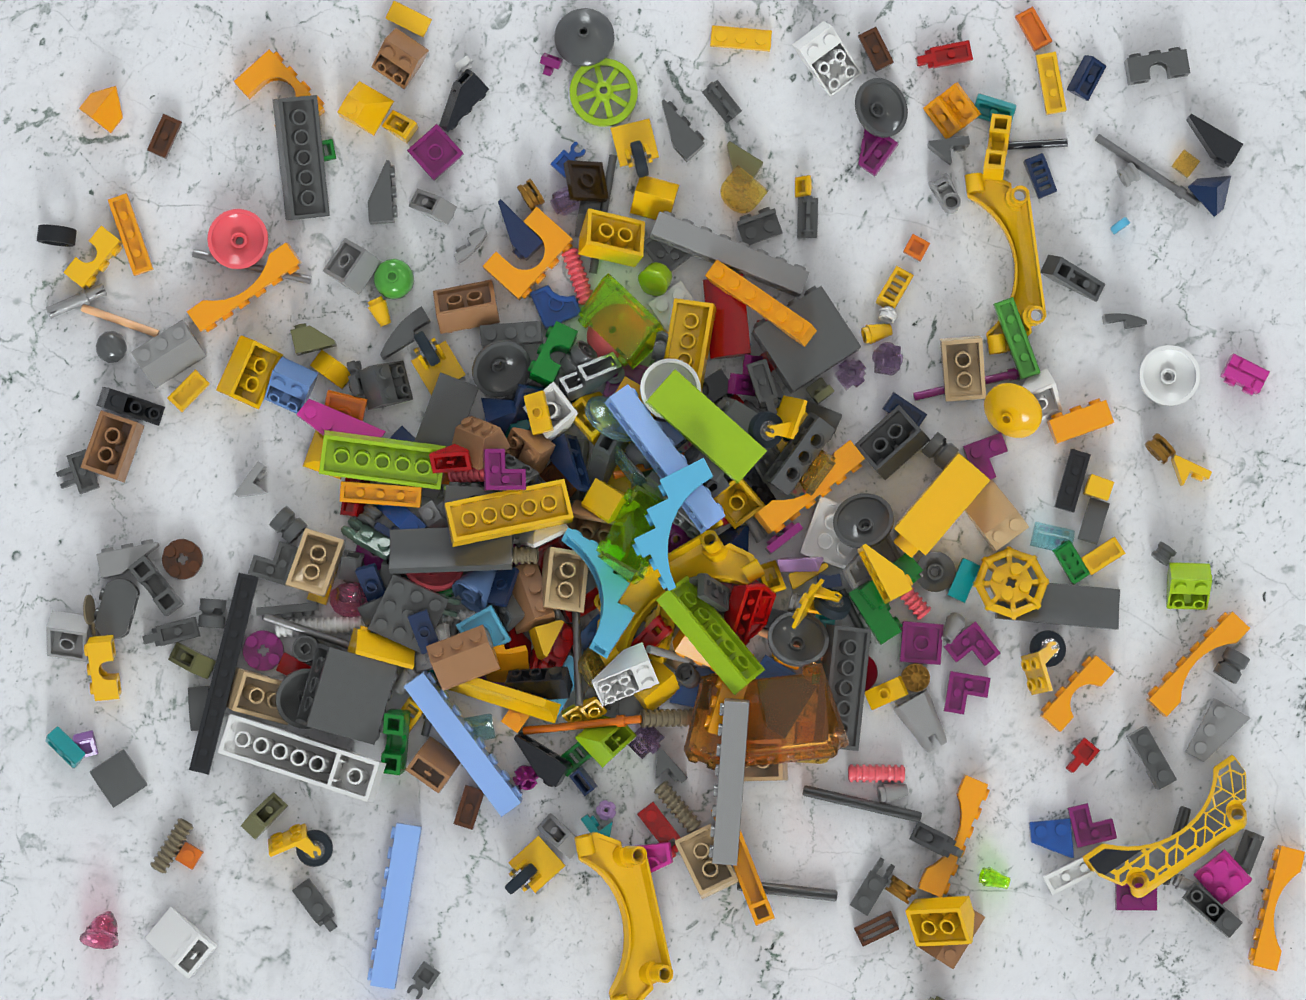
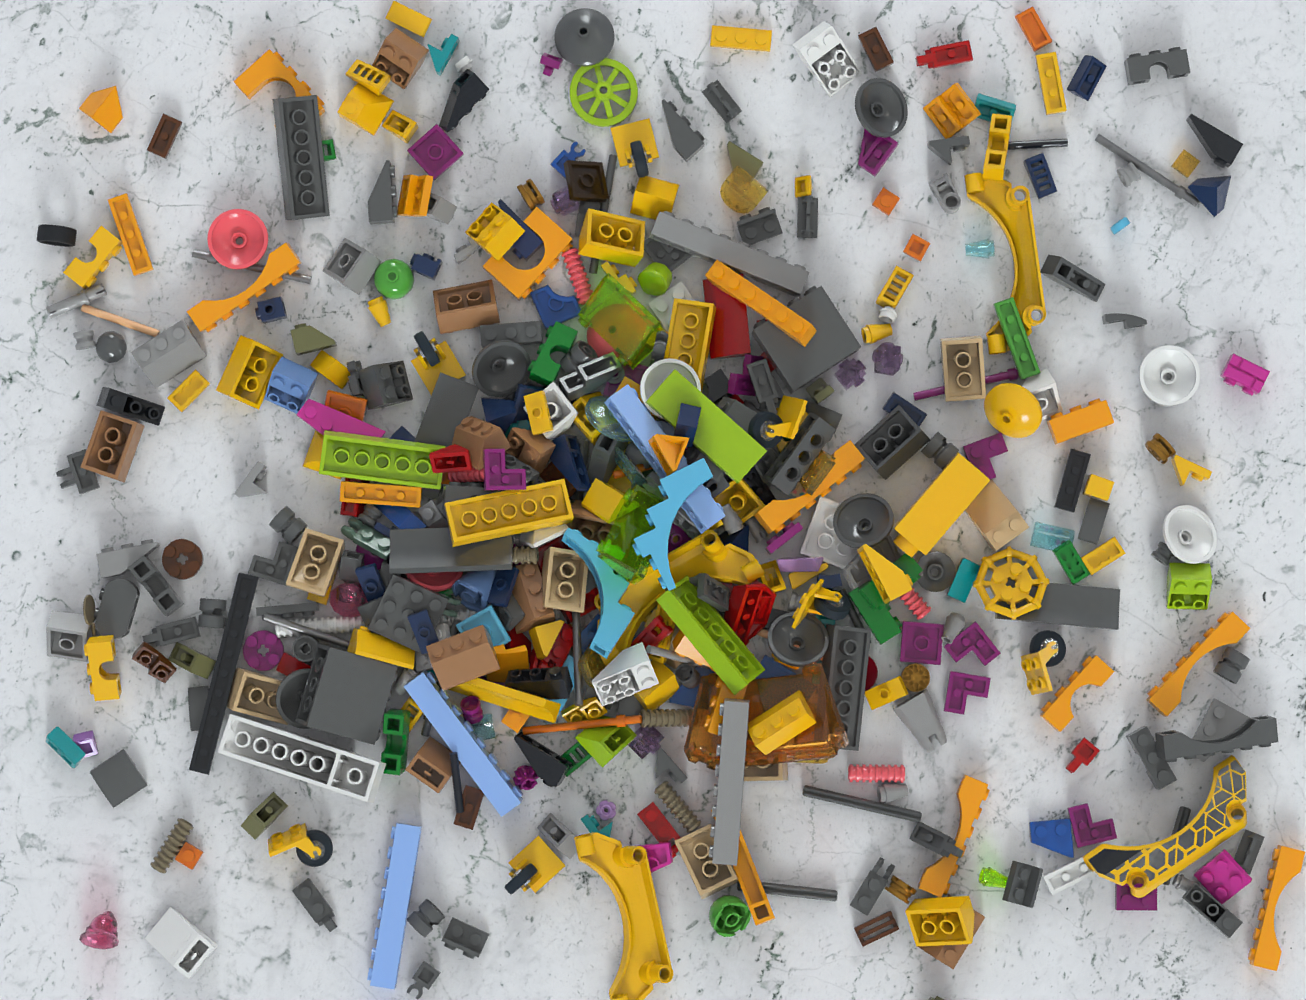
(84, 339): none -> light grey wheel
(157, 663): none -> reddish brown slope
(271, 310): none -> dark blue brick
(370, 85): none -> yellow slope
(404, 333): dark grey slope -> none
(415, 195): none -> light orange slope
(425, 265): none -> dark blue brick
(425, 918): none -> dark grey wheel
(441, 58): none -> teal slope
(456, 782): none -> black bar
(465, 938): none -> dark grey bracket
(471, 709): none -> magenta wheel
(495, 231): none -> yellow slope
(590, 782): dark blue piece -> none
(627, 282): none -> yellow slope
(668, 450): none -> light orange slope
(687, 422): none -> dark blue slope
(729, 915): none -> bright green cylinder
(731, 521): none -> light grey cone
(781, 723): none -> yellow slope
(885, 201): none -> orange plate
(981, 249): none -> clear light blue cone
(1022, 884): none -> dark grey bracket
(1197, 533): none -> white dish
(1253, 732): none -> dark grey arch

